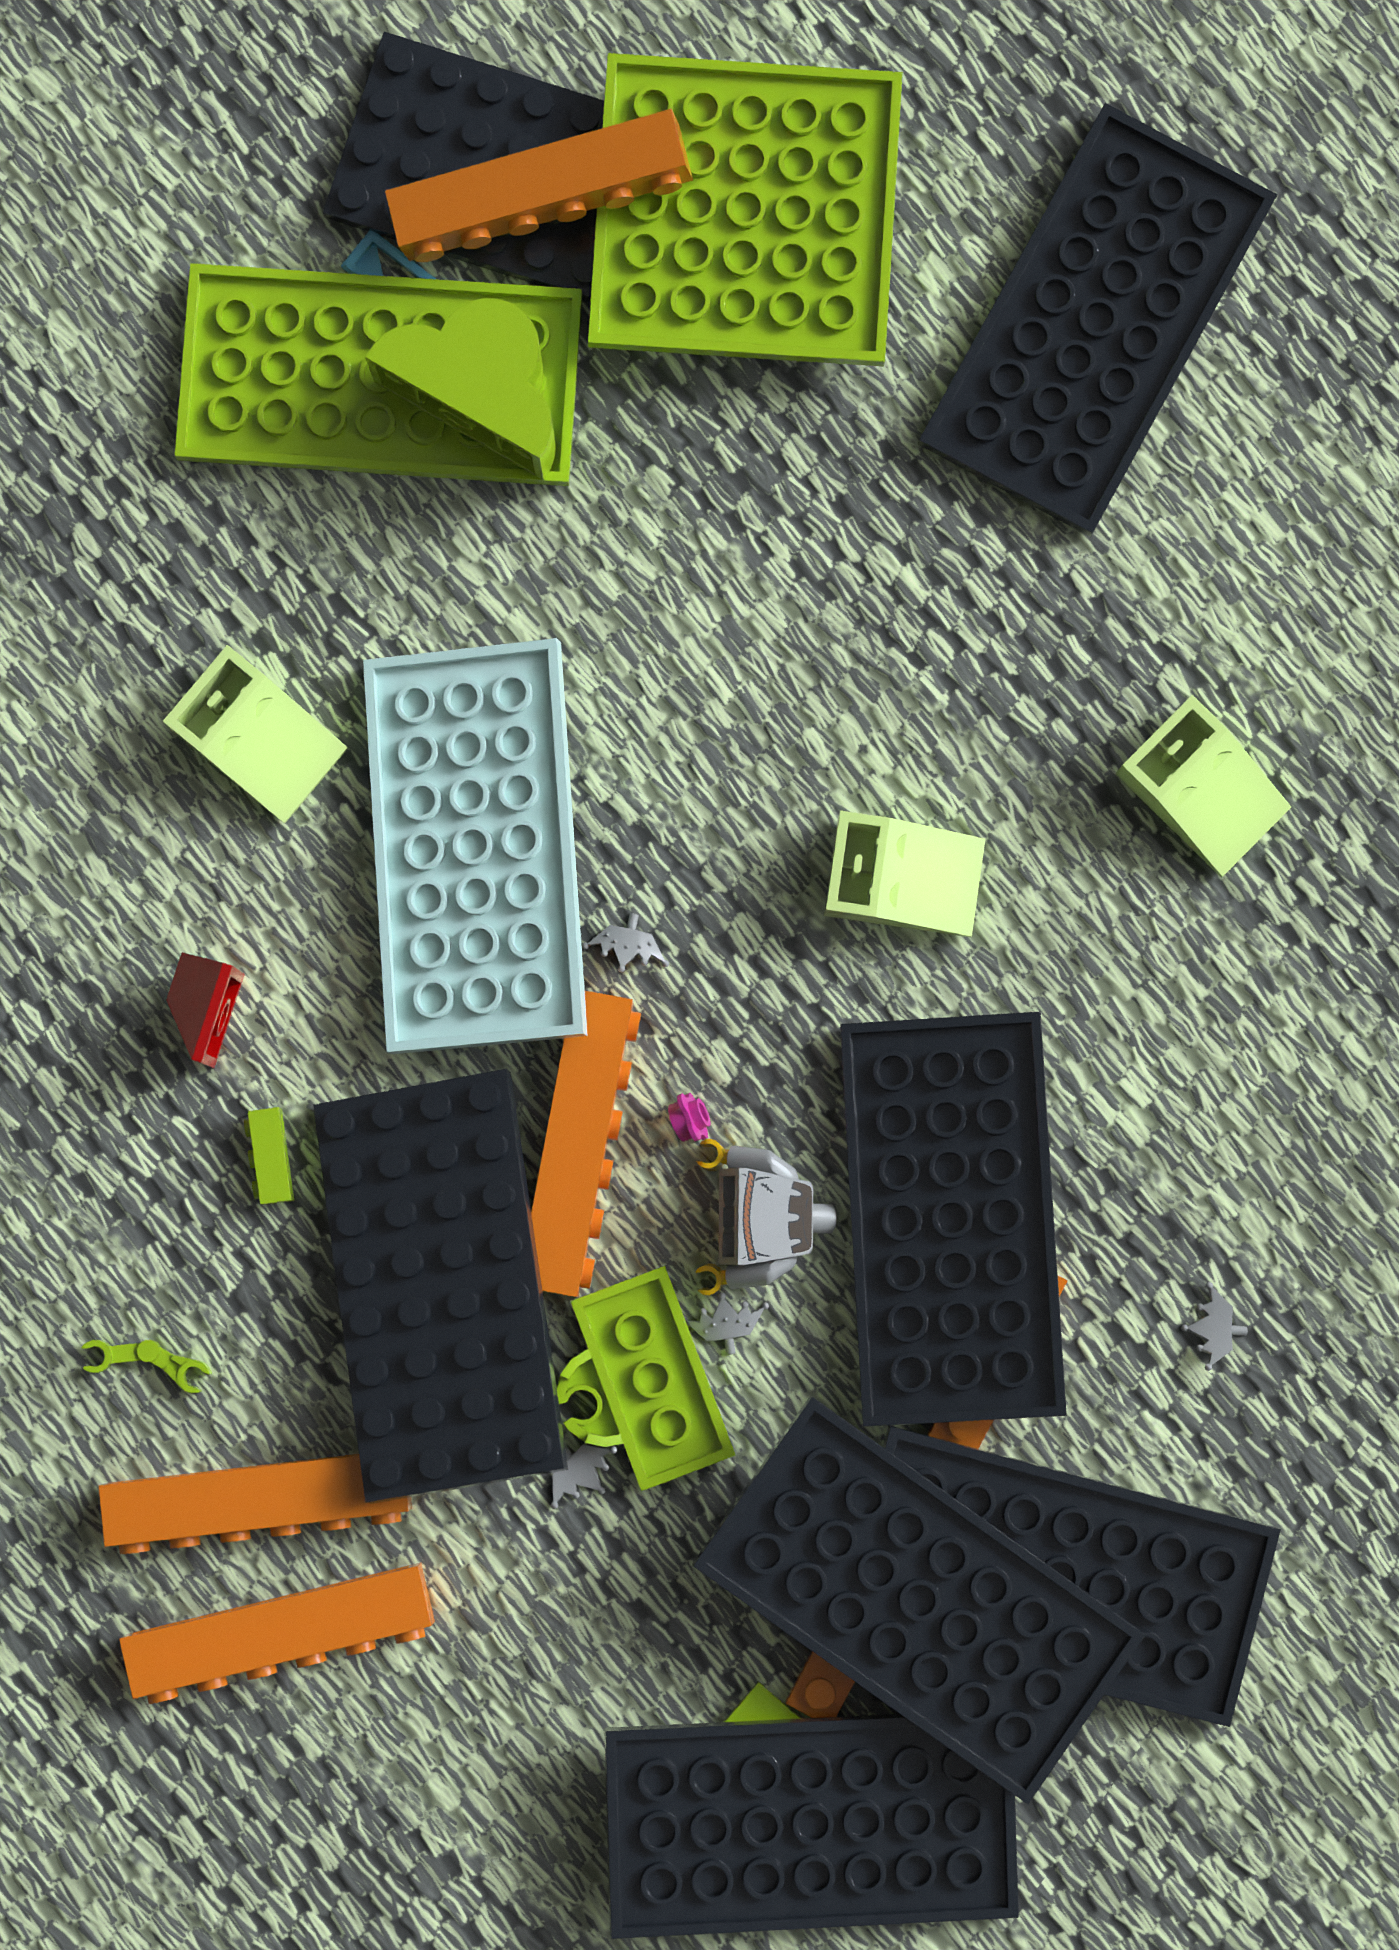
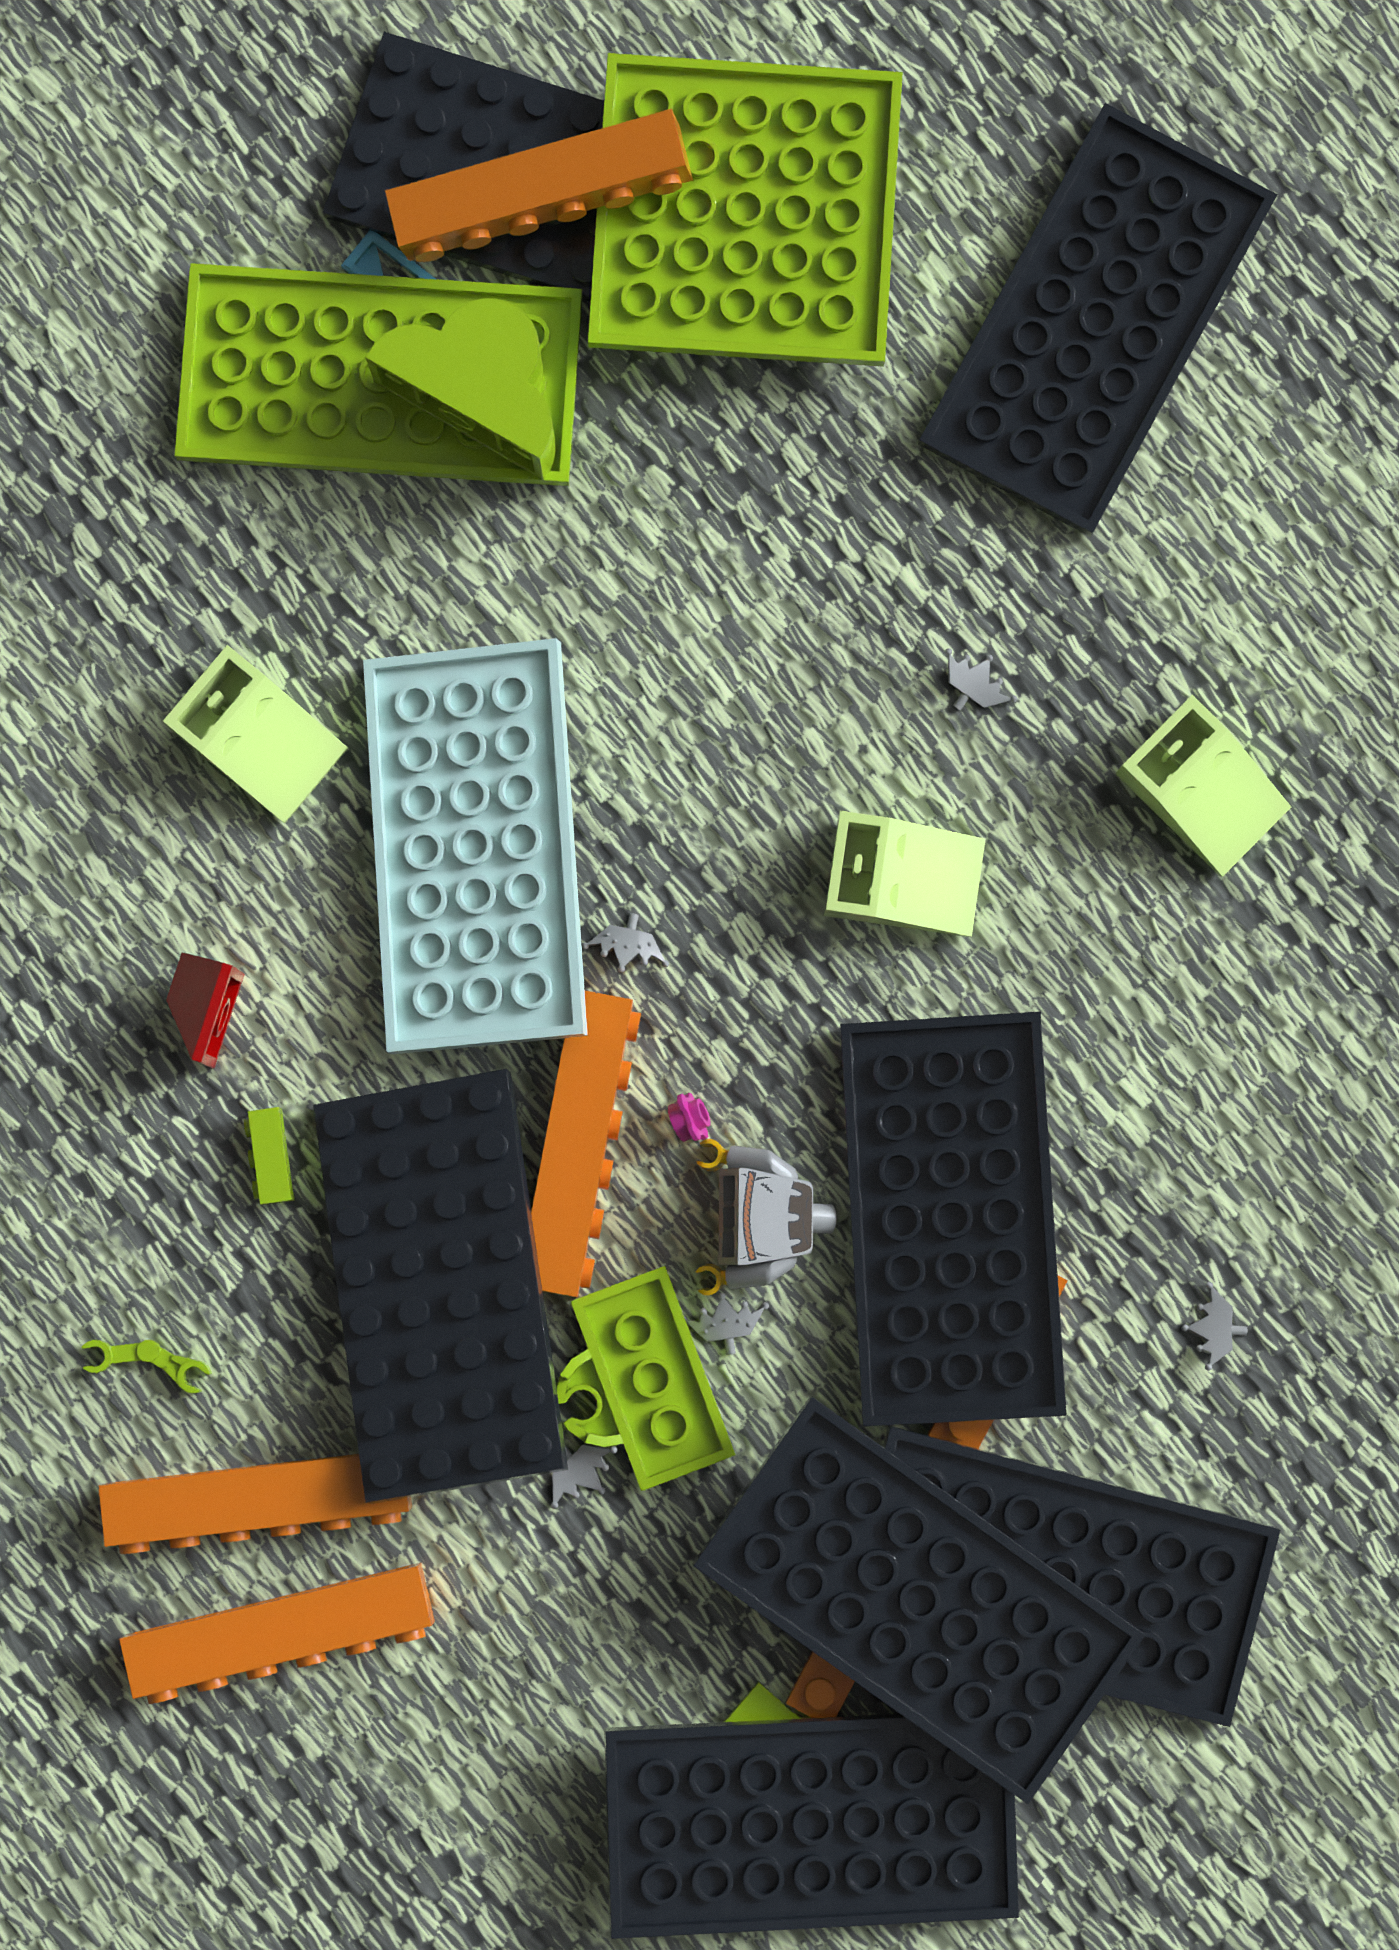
(974, 682): none -> light grey piece

